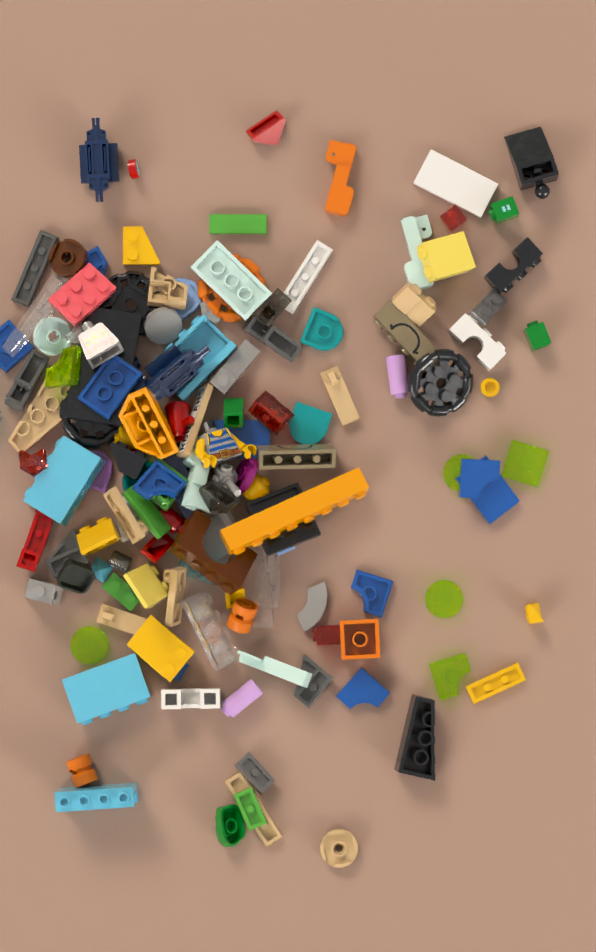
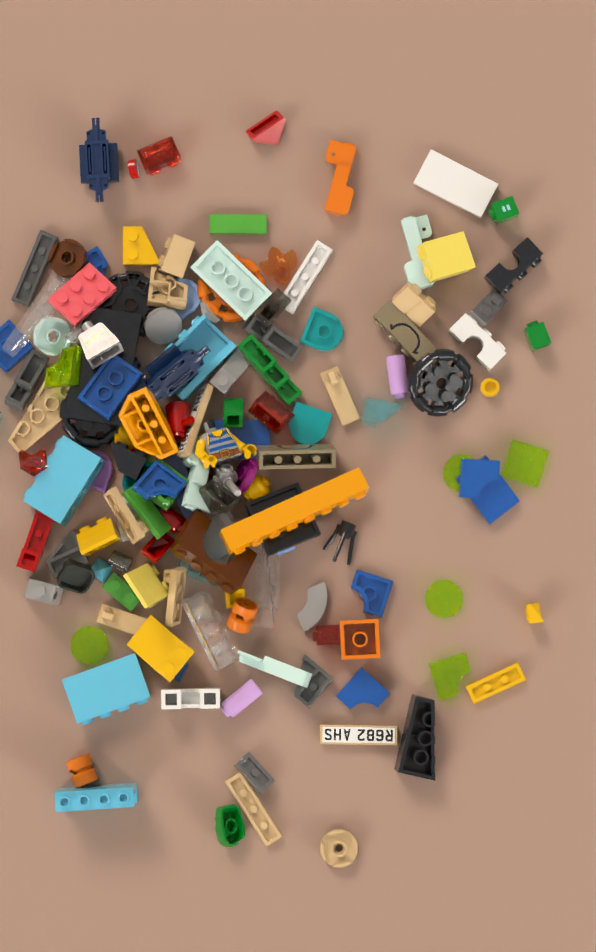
(159, 155): none -> clear red brick
(176, 255): none -> tan brick
(250, 808): bright green plate -> none
(269, 370): none -> green slope
(279, 262): none -> clear orange plate
(345, 531): none -> black plant
(358, 734): none -> tile
(378, 411): none -> clear light blue slope
(453, 218): clear red tile -> none
(530, 158): black slope -> none

